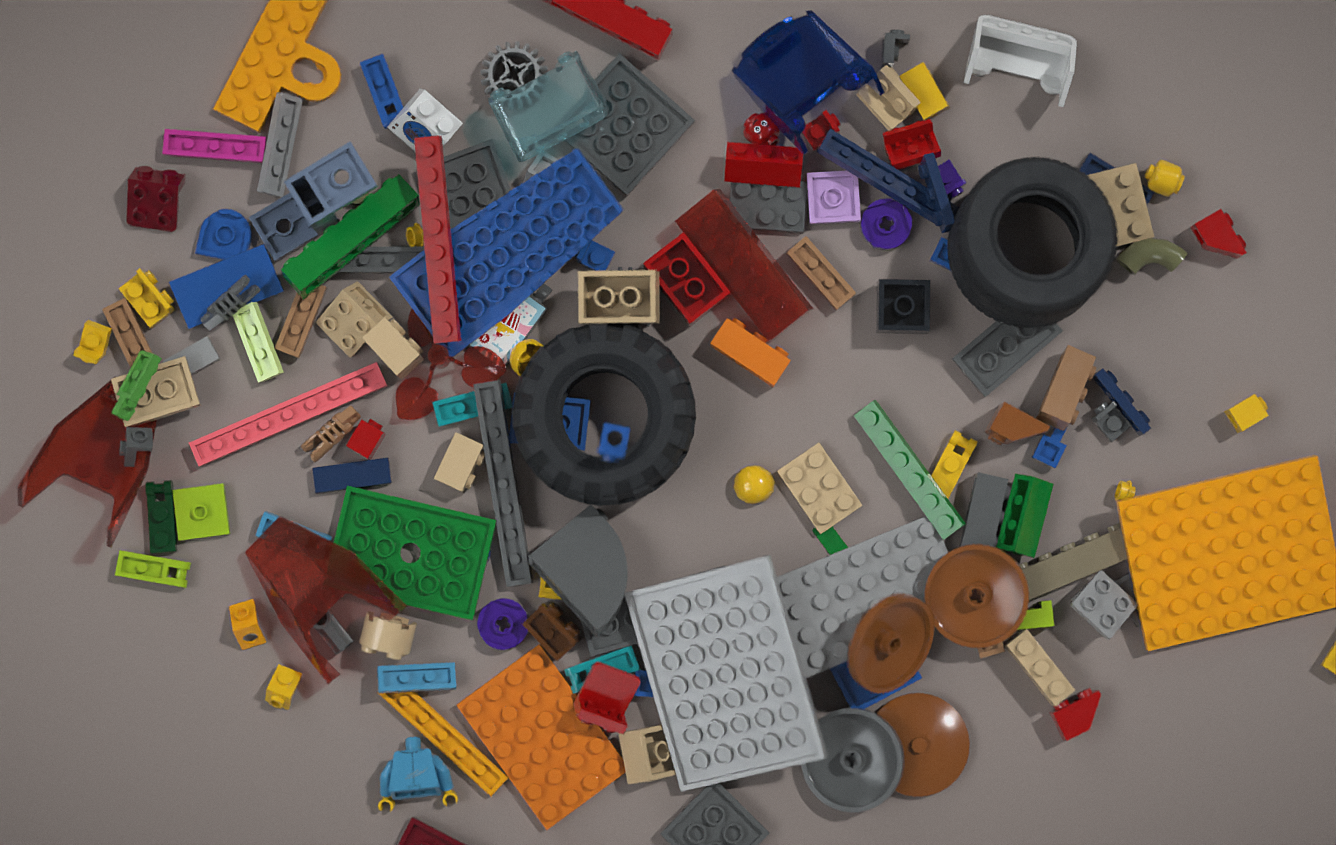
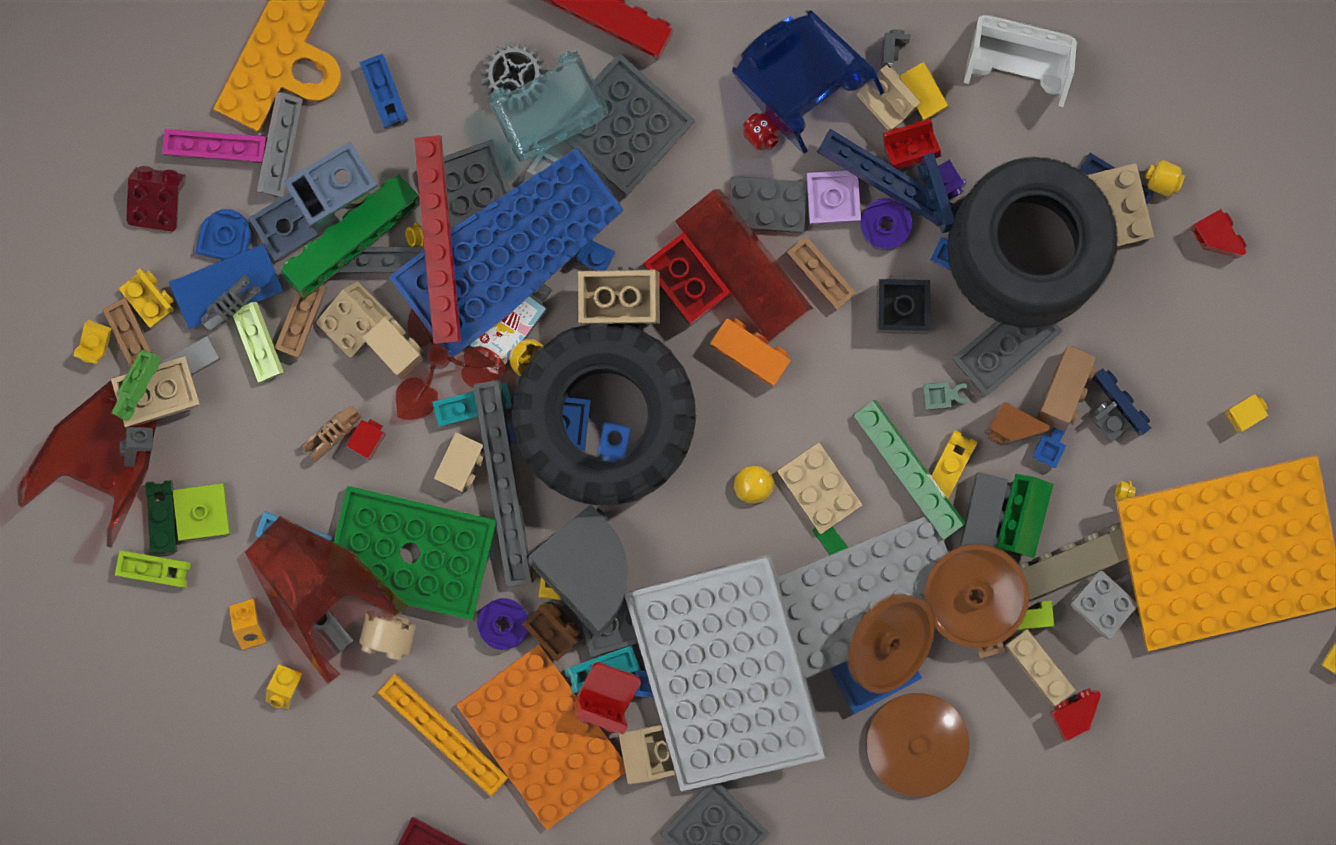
(288, 414): coral plate -> none
(352, 474): dark blue tile -> none
(414, 775): dark azure torso -> none
(416, 677): dark azure plate -> none
(423, 118): white slope -> none
(763, 164): red brick -> none
(817, 129): red bracket -> none
(861, 762): dark grey dish -> none
(940, 395): none -> sand green plate
(1151, 251): olive cylinder -> none

